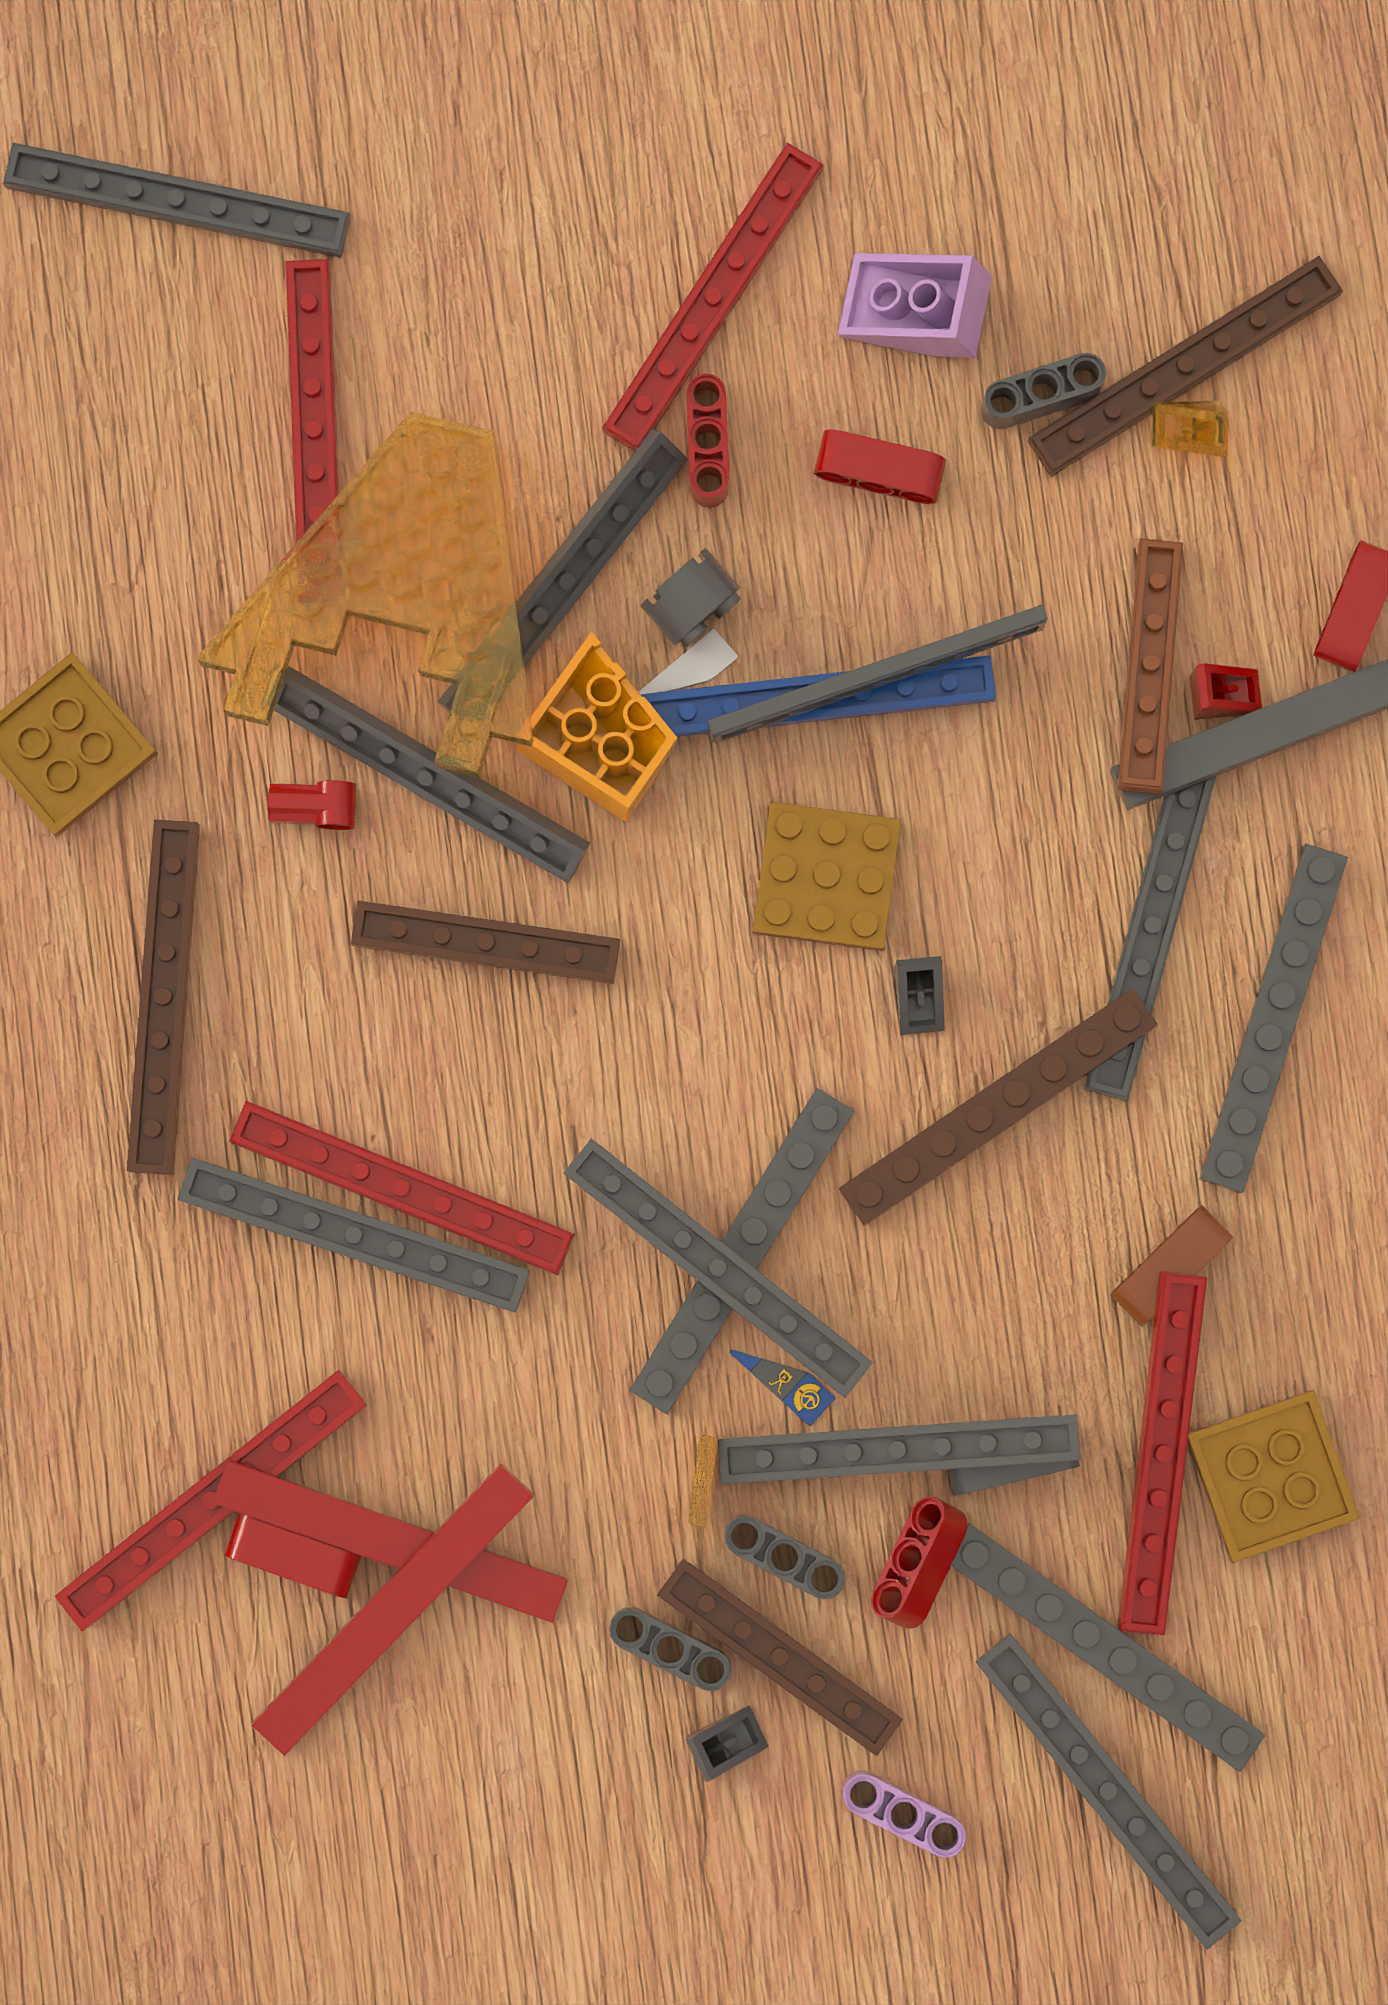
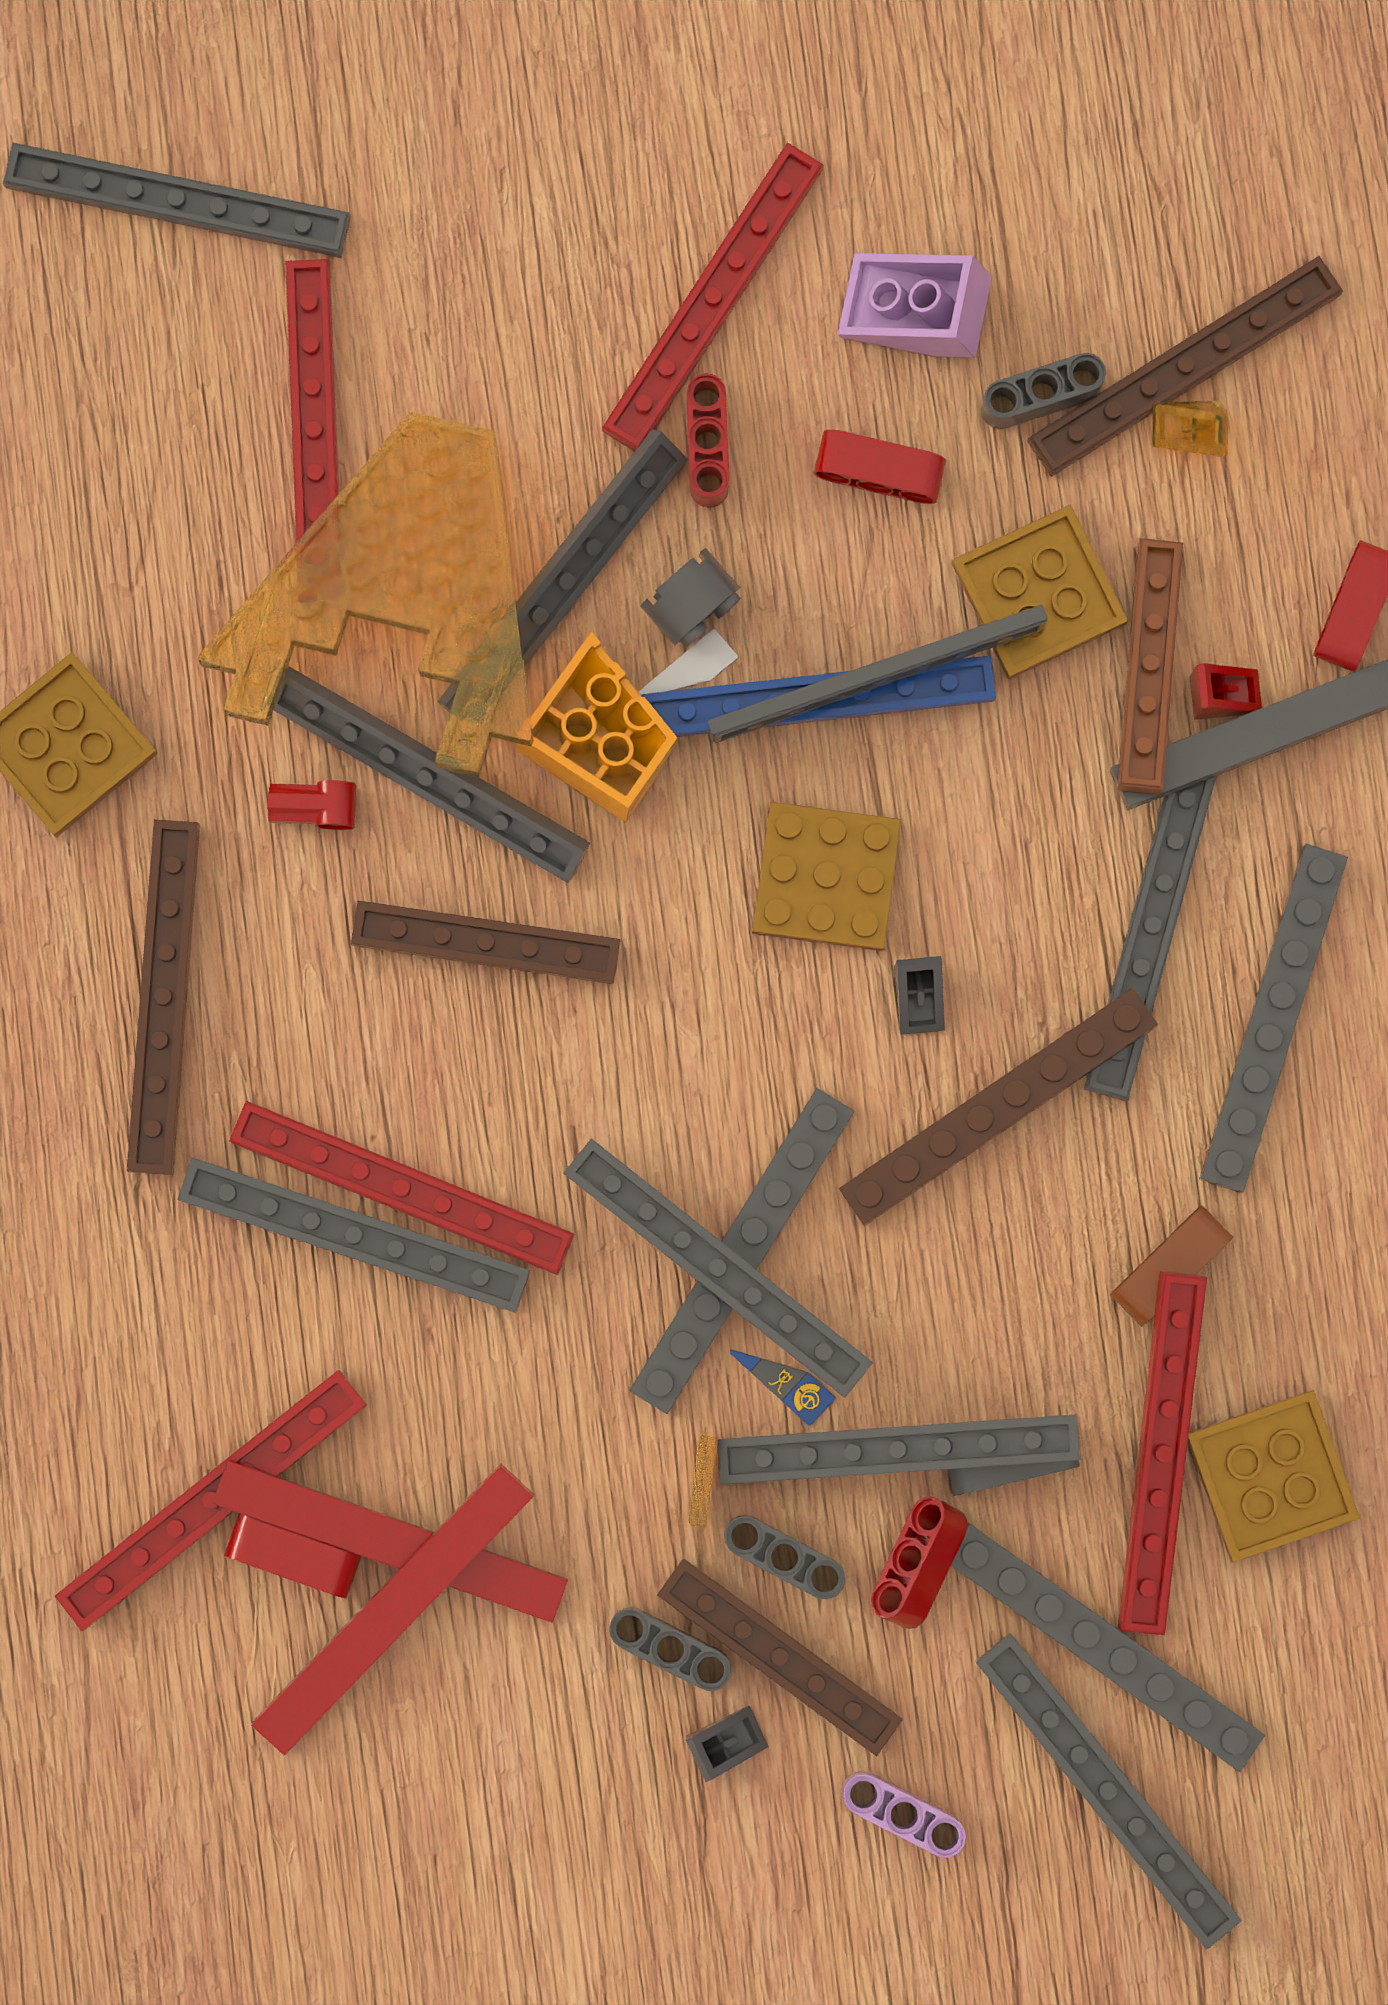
(1035, 566): none -> pearl gold plate

